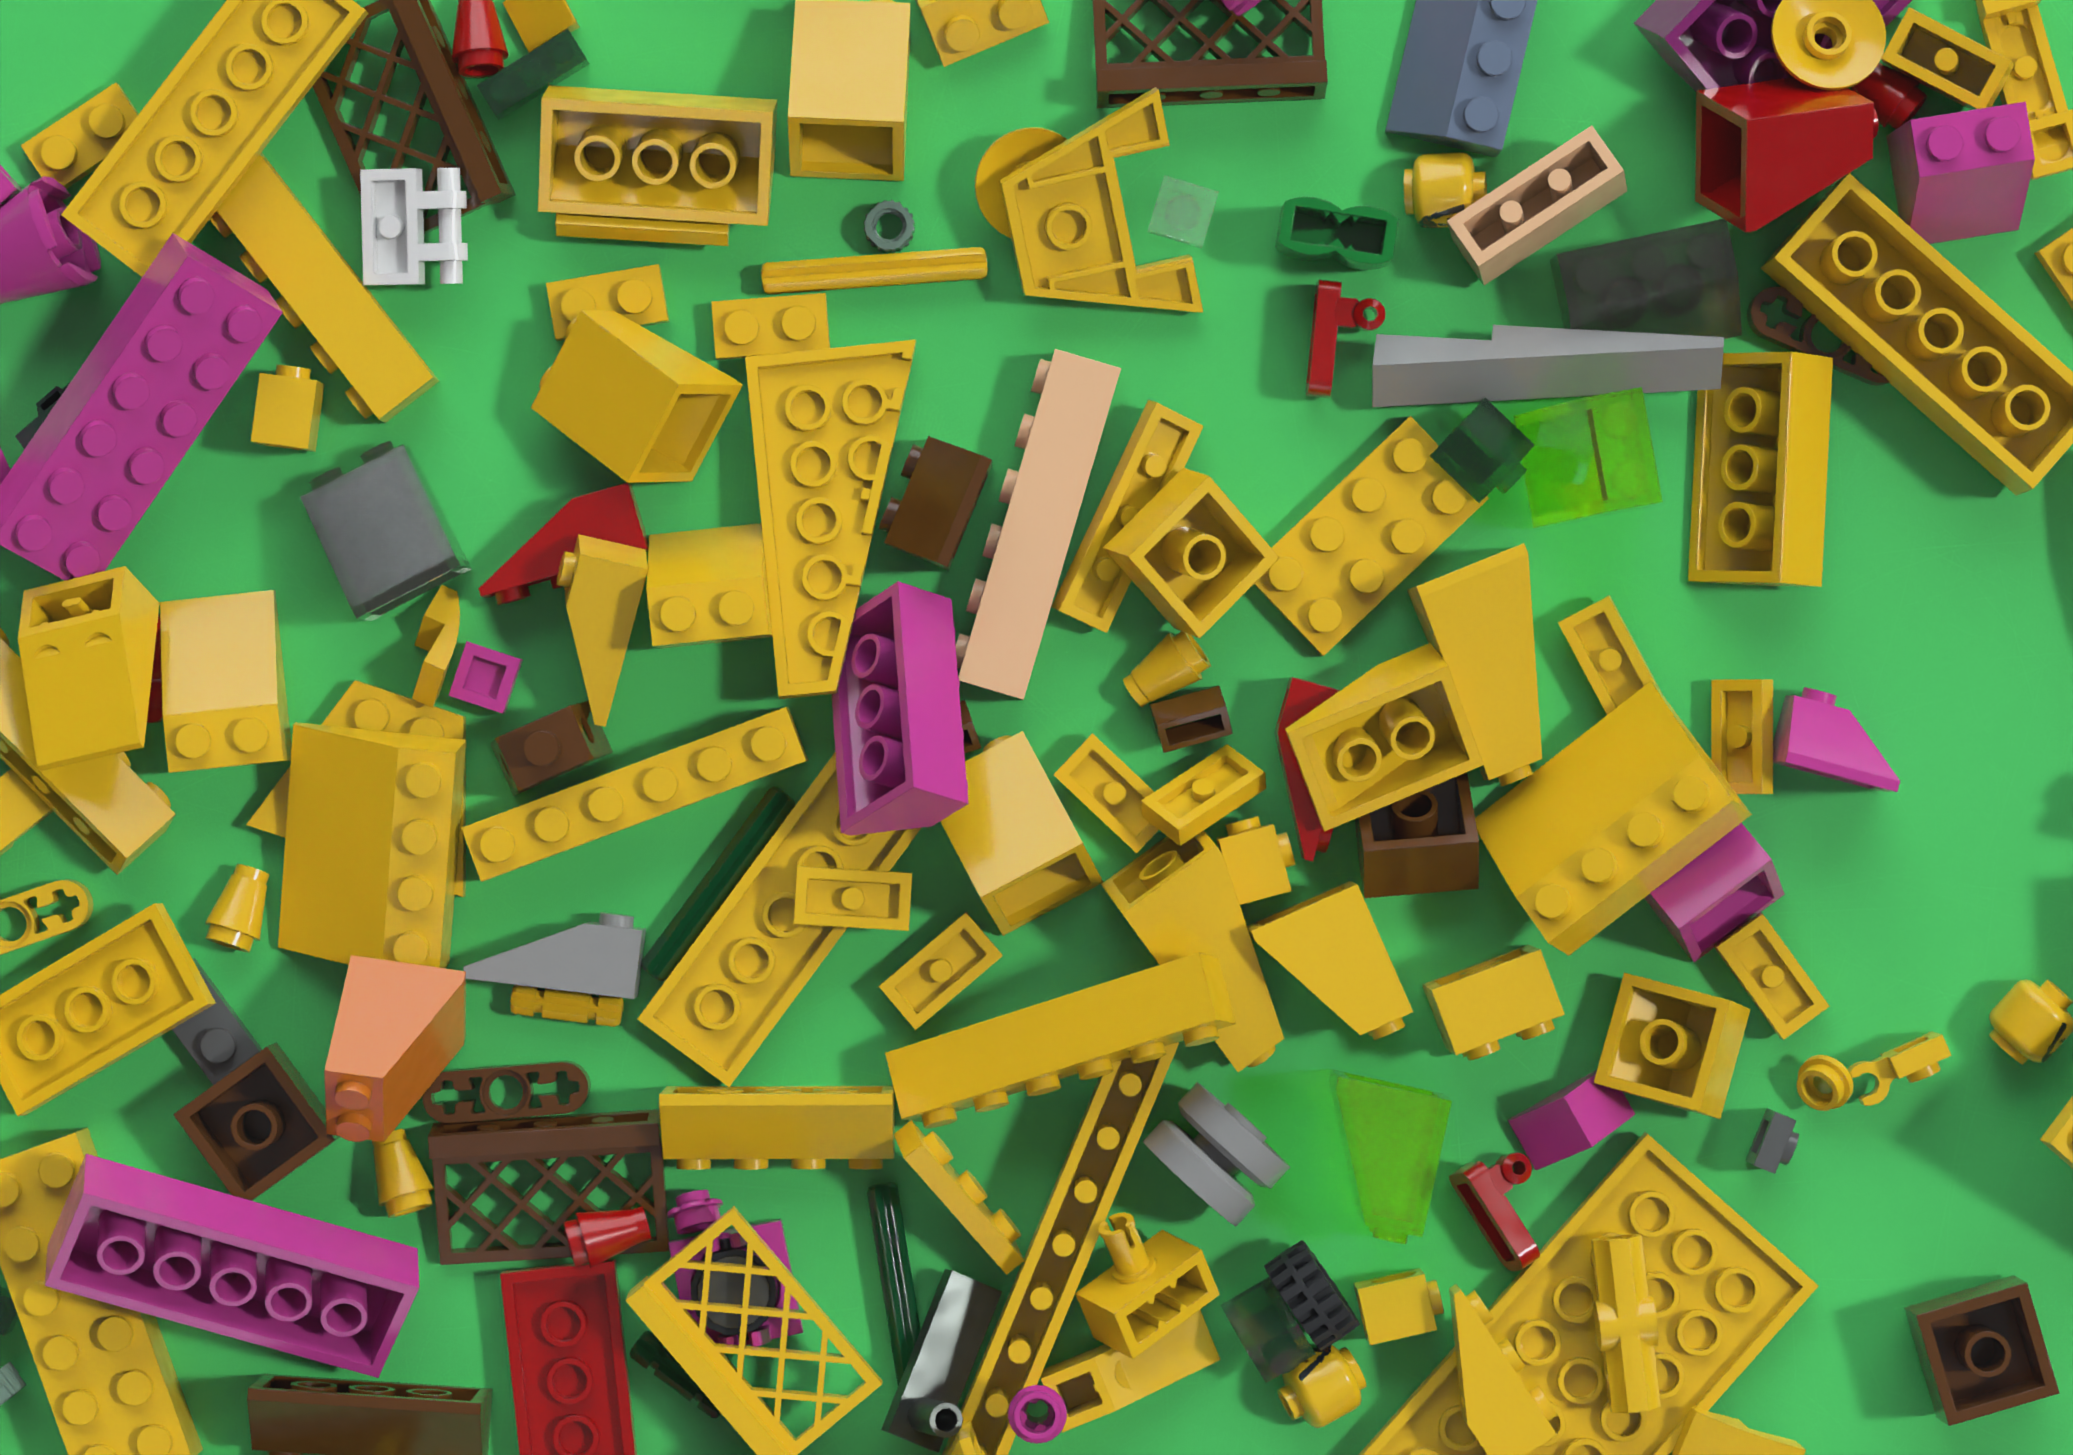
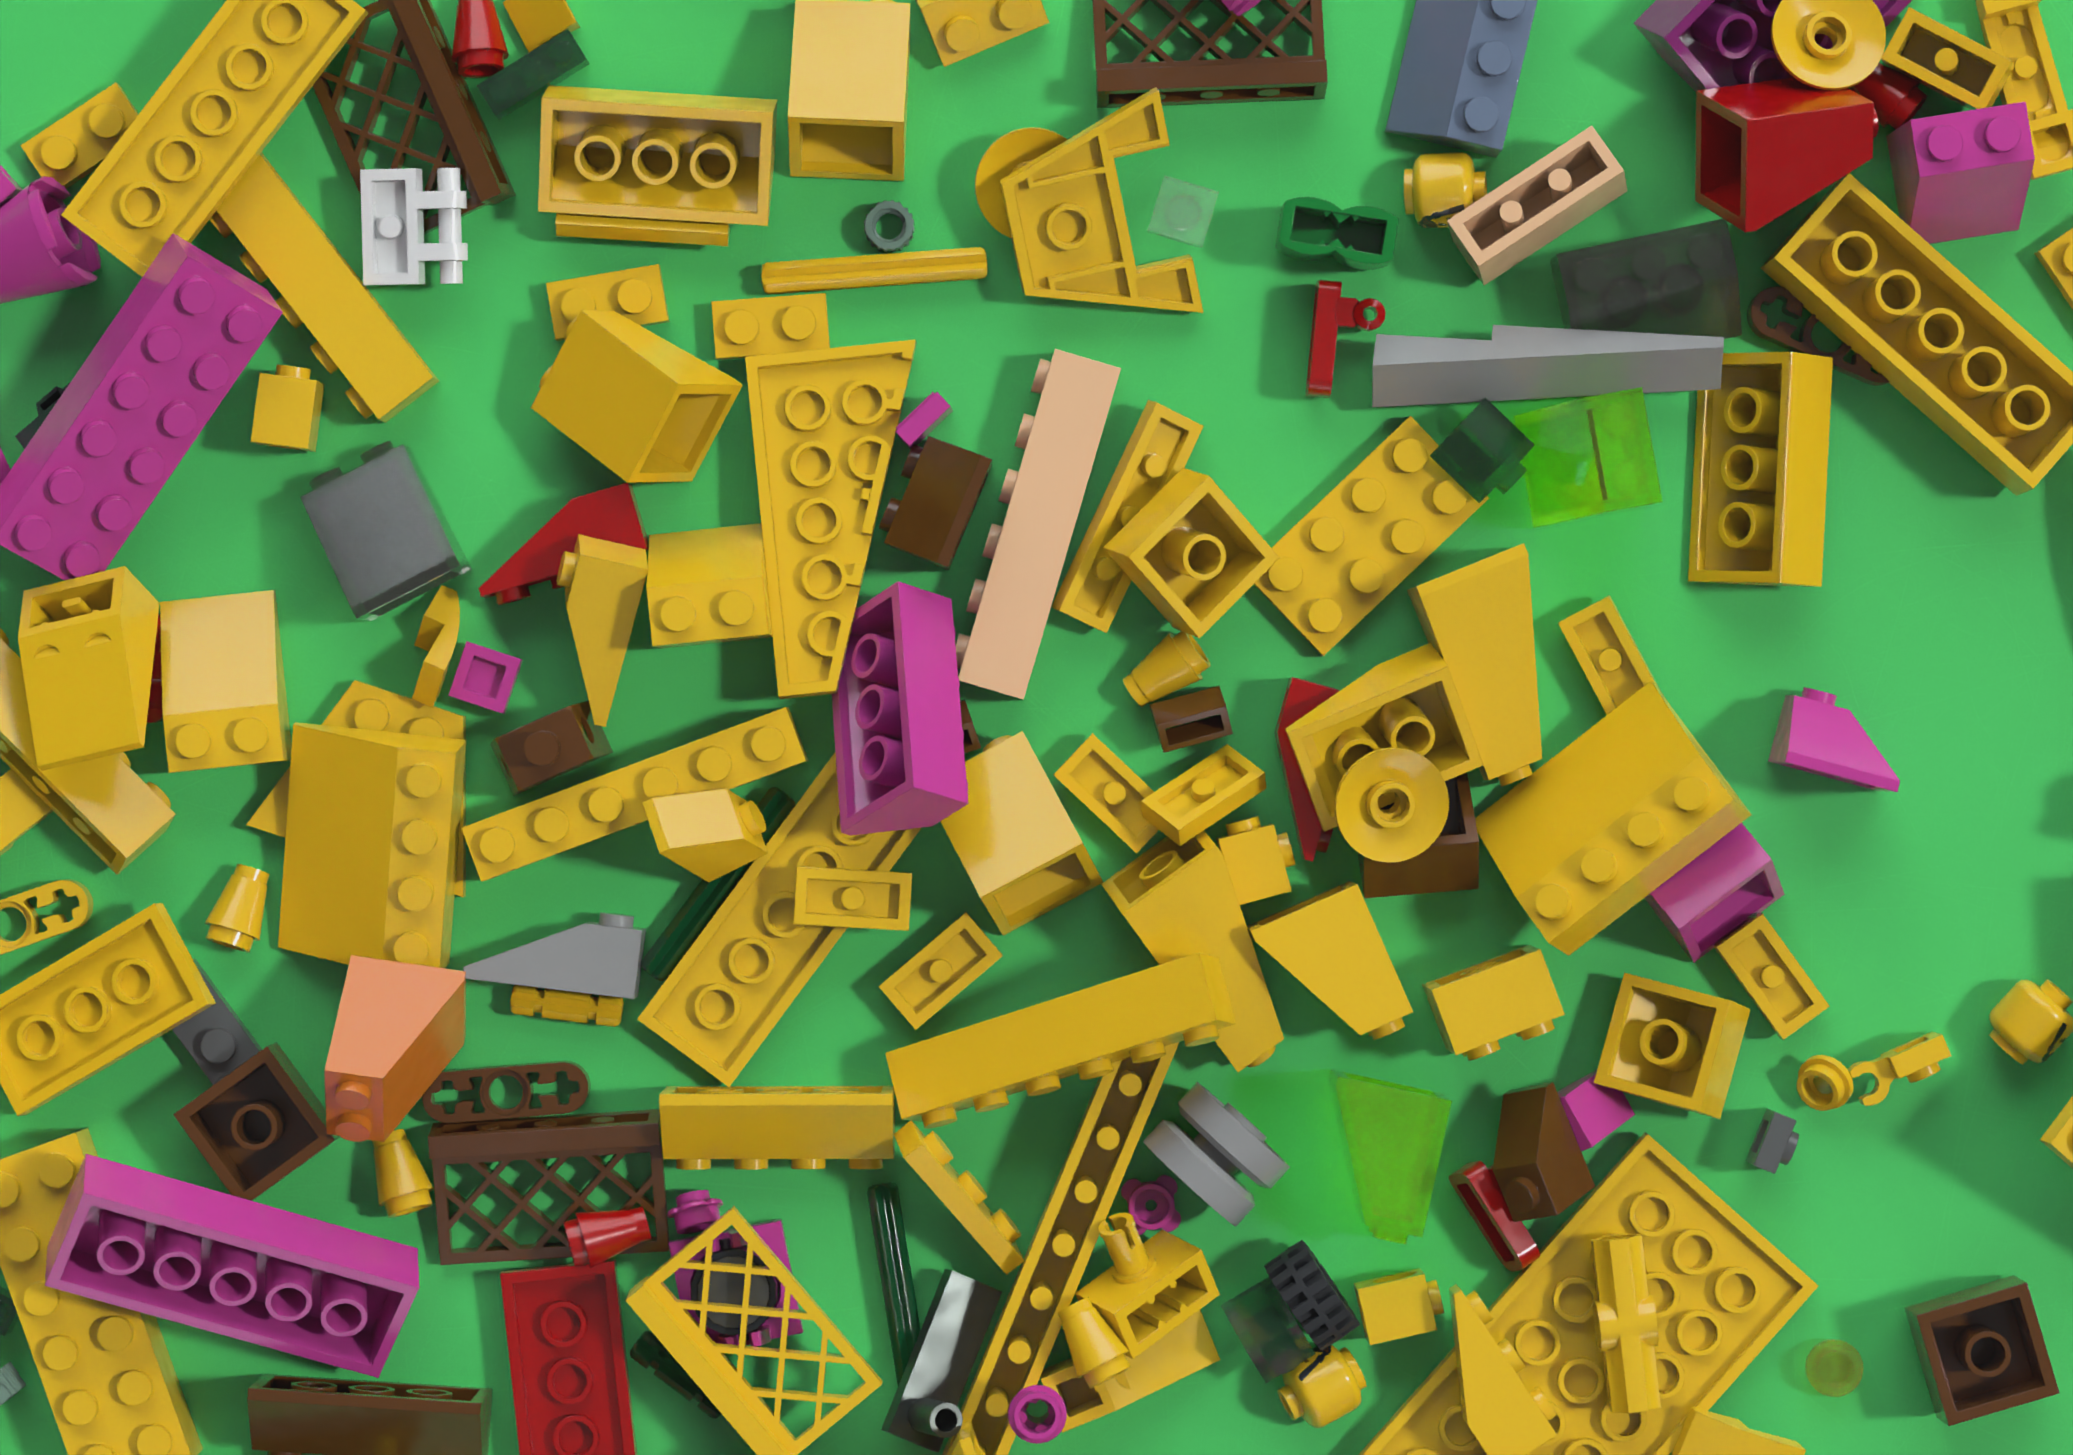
(707, 831): none -> yellow slope
(923, 419): none -> dark pink tile
(1092, 1343): none -> yellow cone
(1160, 1191): none -> dark pink plate
(1410, 823): none -> yellow dish
(1538, 1155): none -> reddish brown slope
(1743, 733): yellow plate -> none
(1834, 1367): none -> clear yellow plate

